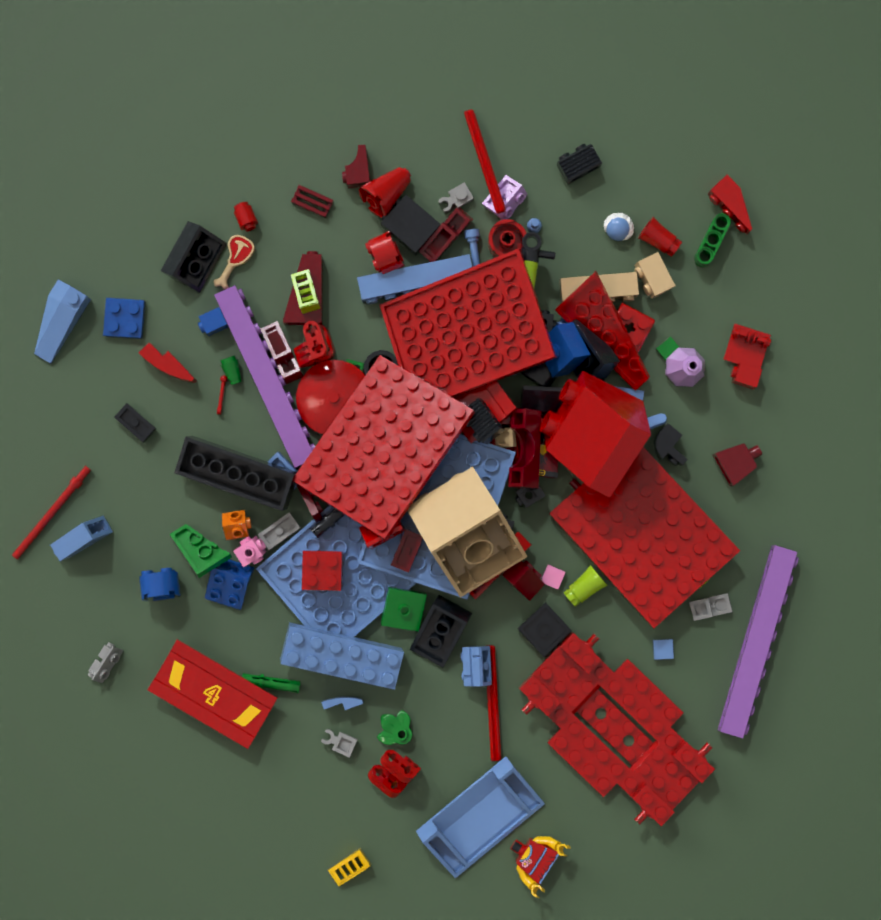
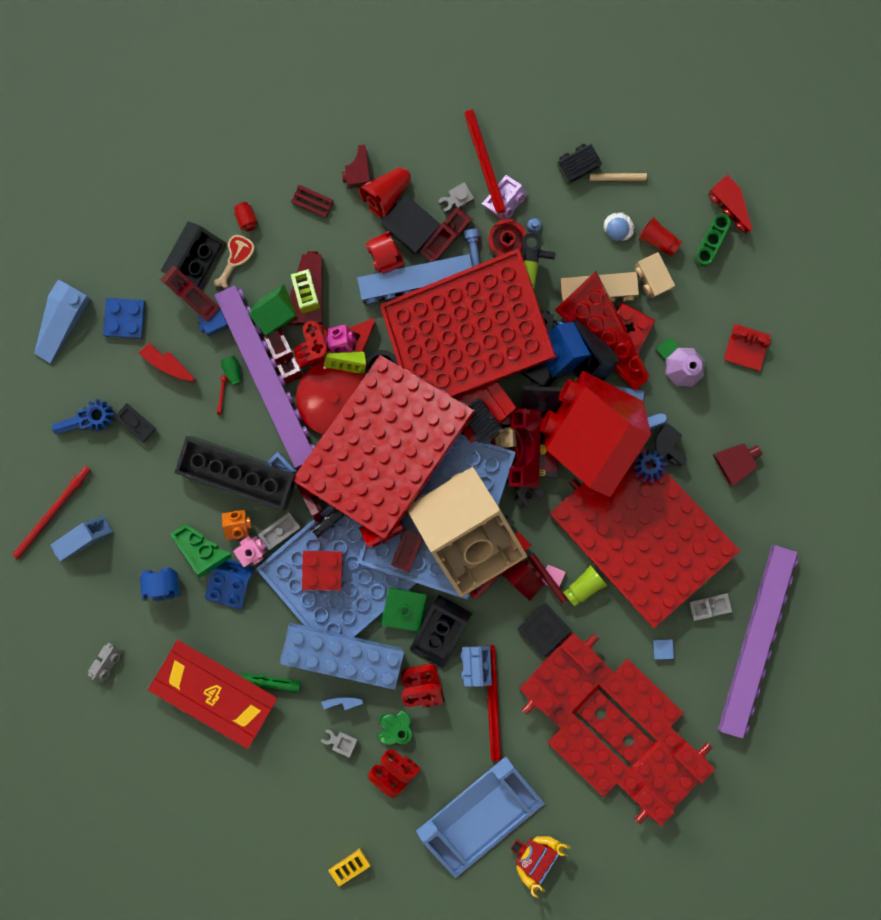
(85, 418): none -> blue gear
(190, 293): none -> dark red slope
(273, 310): none -> green slope
(340, 339): none -> dark pink brick
(346, 361): none -> lime slope
(364, 331): none -> red slope
(423, 688): none -> red piece
(547, 577): none -> dark red bar
(617, 176): none -> tan bar
(653, 472): none -> blue gear
(746, 375): red brick -> none

